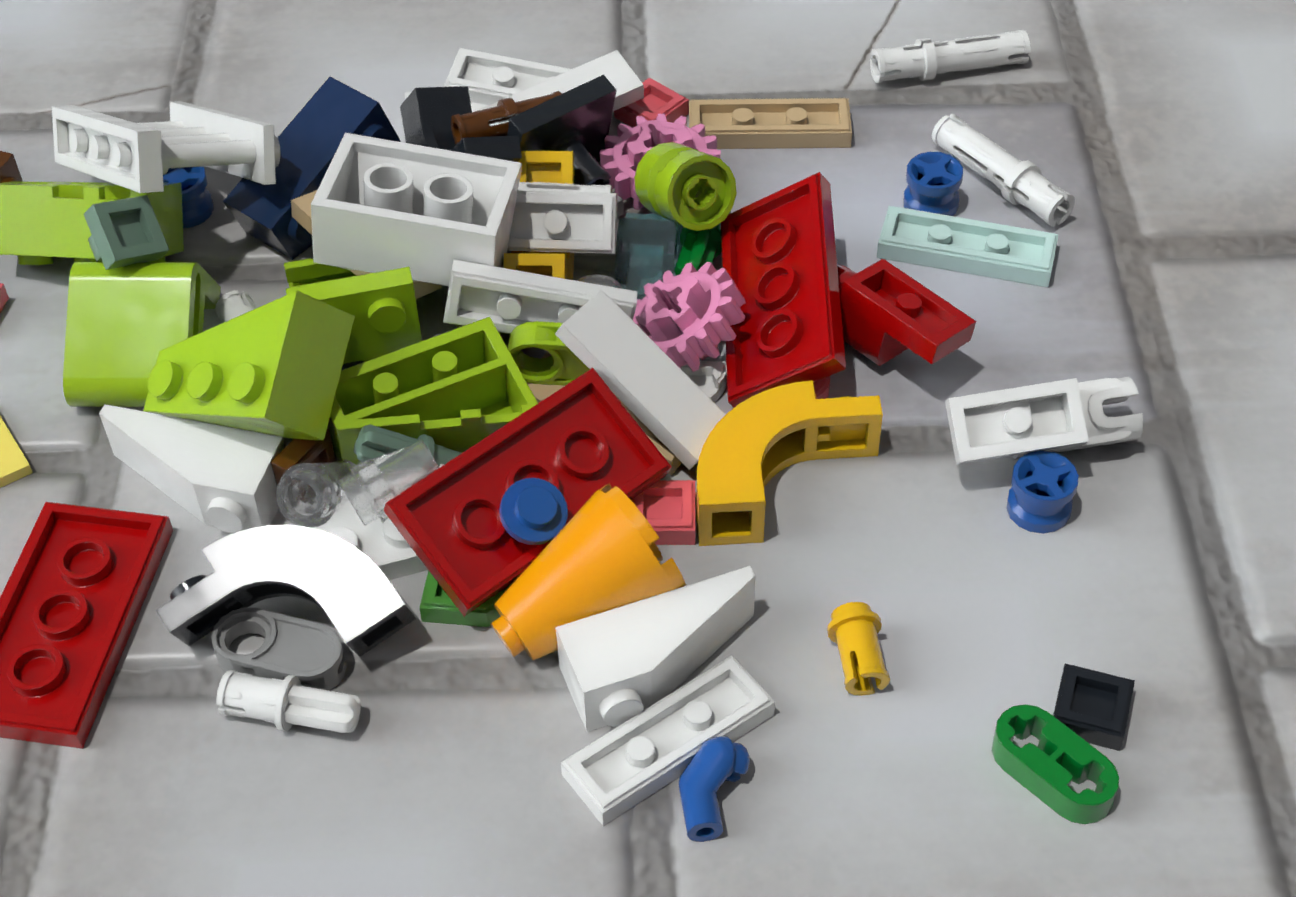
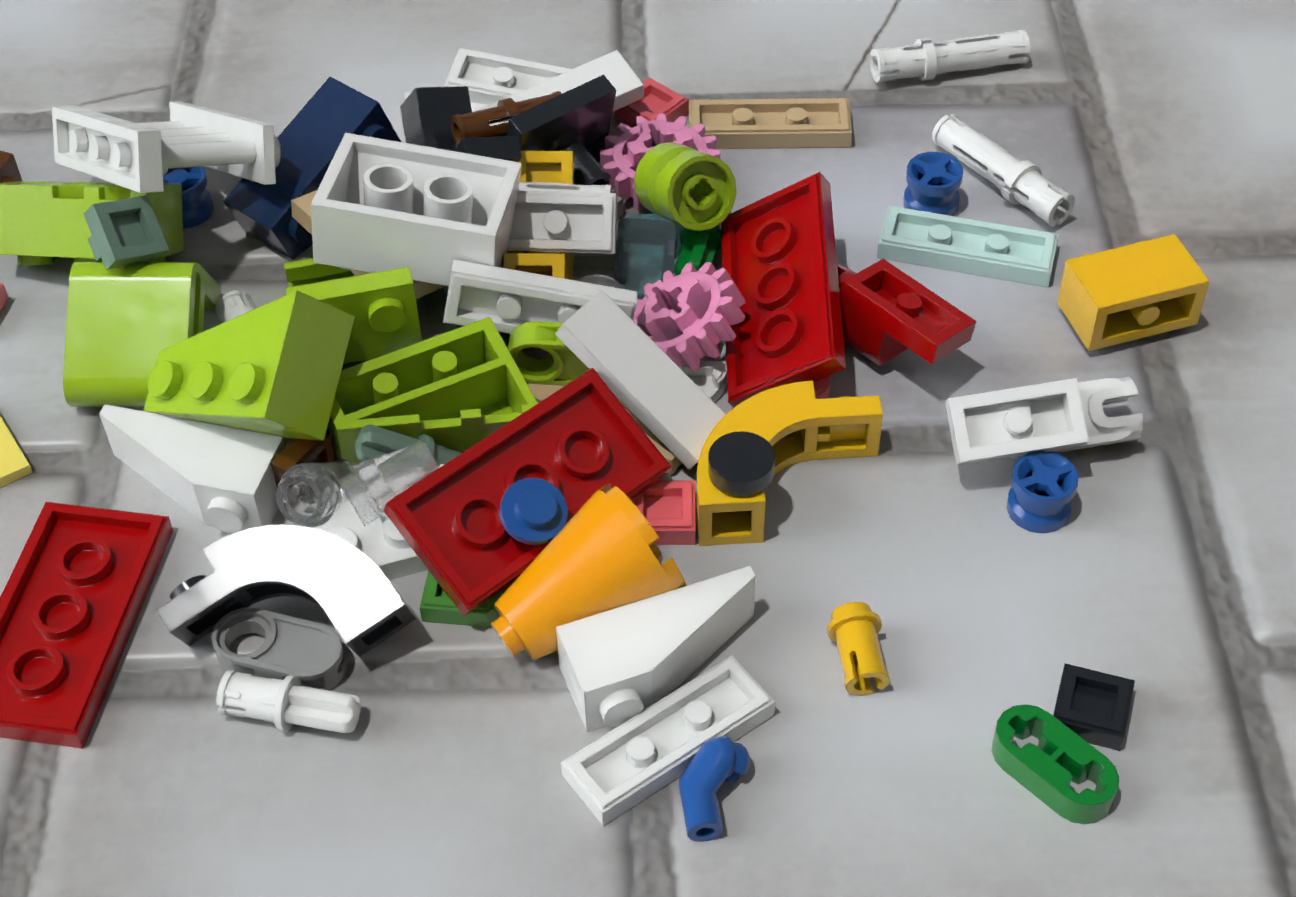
(741, 464): none -> black tile
(1132, 292): none -> yellow brick

